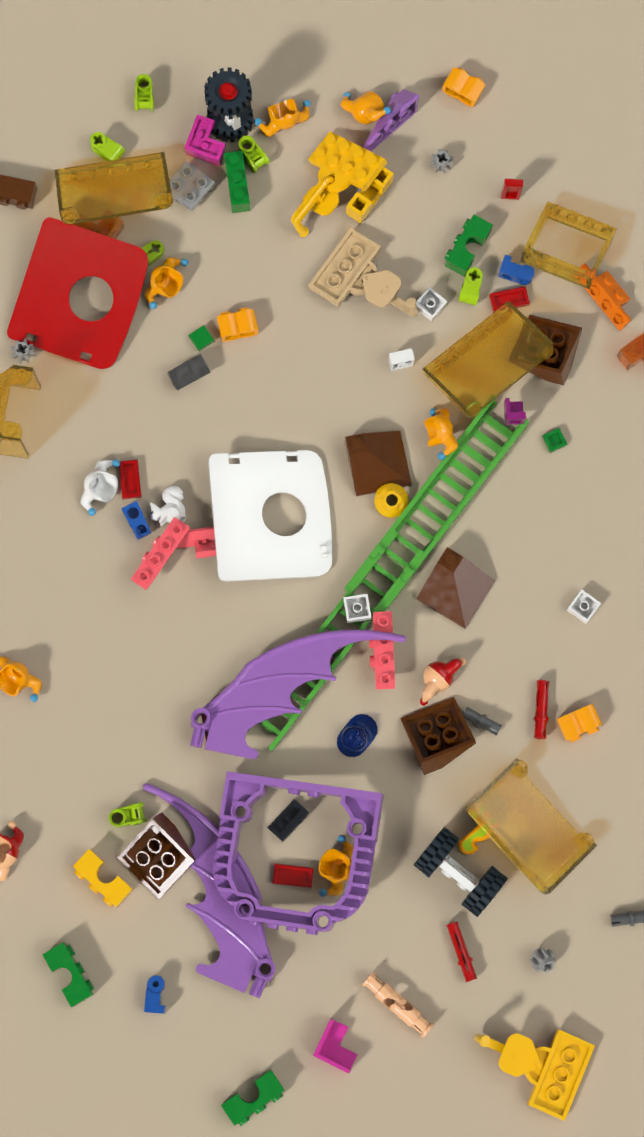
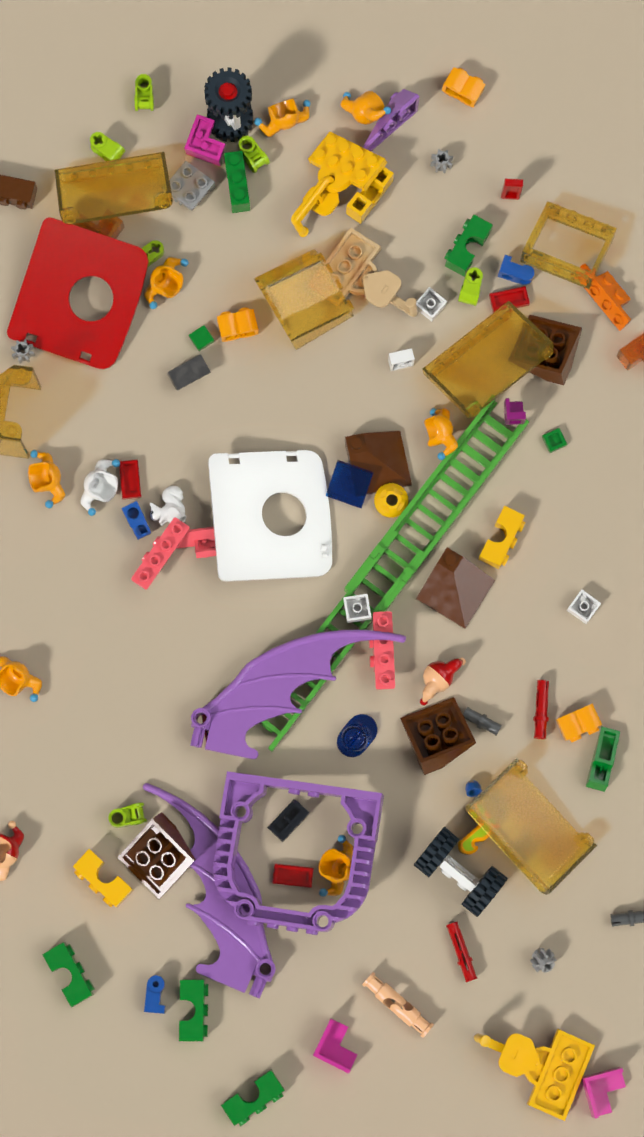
(46, 477): none -> light orange piece
(194, 1028): none -> green arch
(305, 297): none -> clear yellow windscreen
(349, 484): none -> clear blue tile
(473, 788): none -> blue hinge
(496, 552): none -> yellow arch
(596, 1089): none -> dark pink panel
(603, 759): none -> green slope

